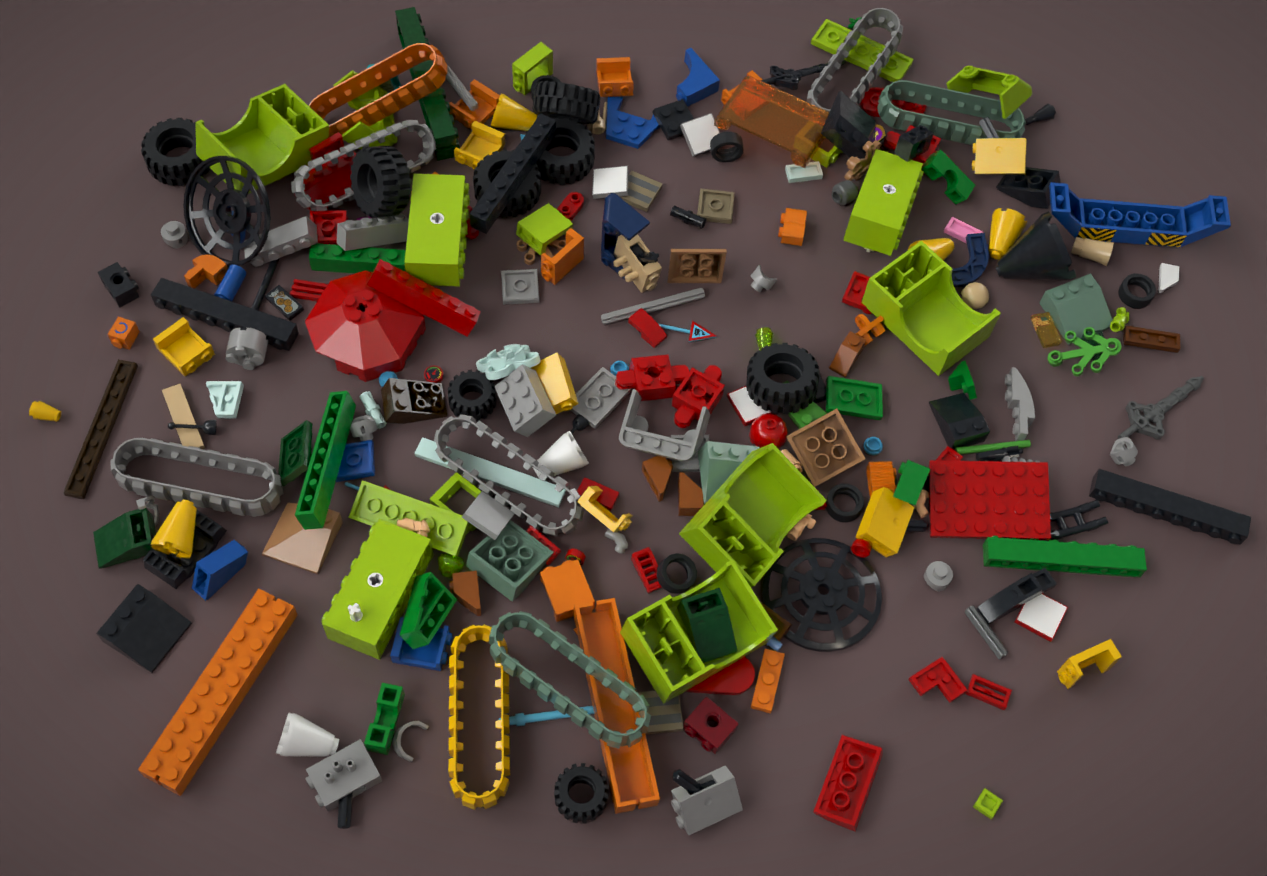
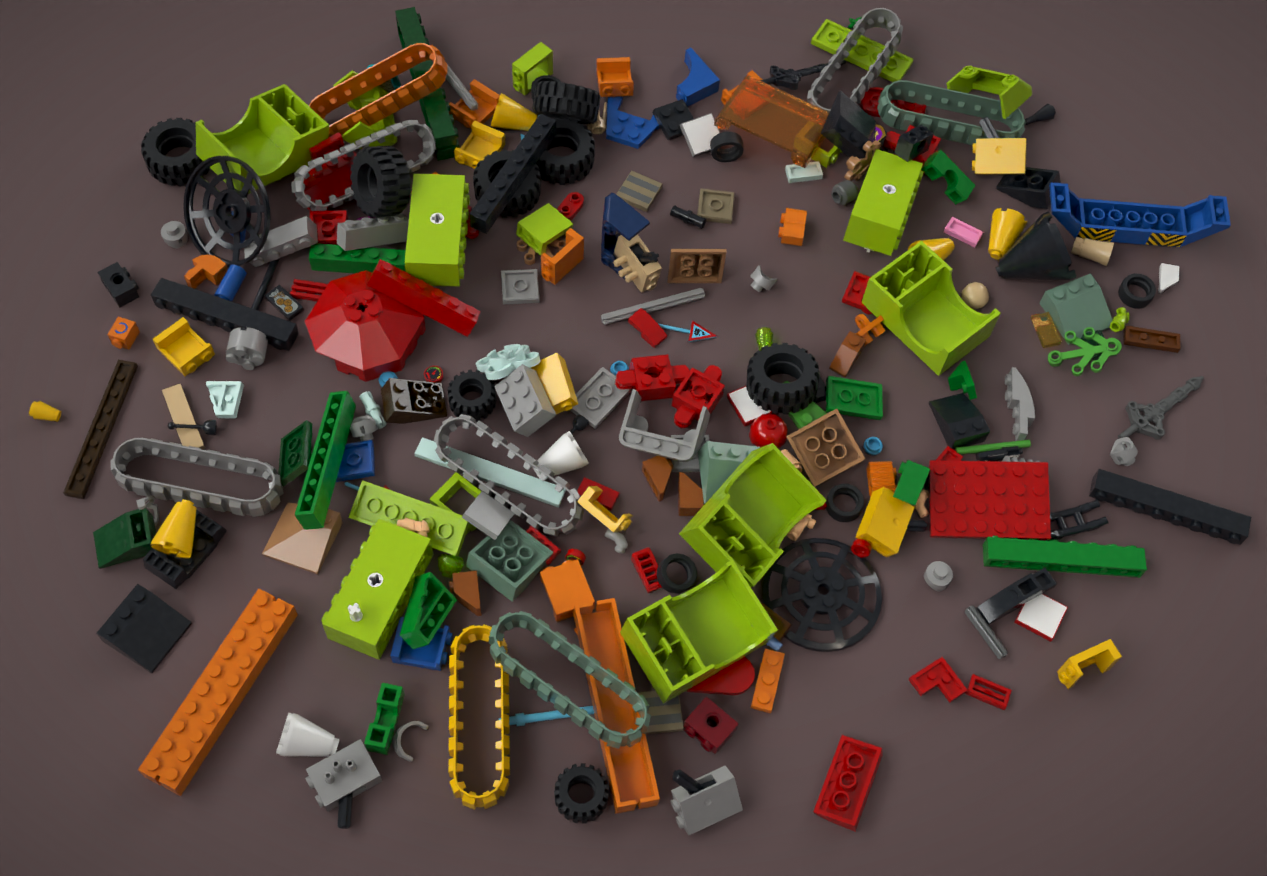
(218, 568): blue slope -> none
(610, 181): white tile -> none
(708, 625): dark green slope -> none
(977, 261): dark blue plate -> none
(987, 803): lime tile -> none

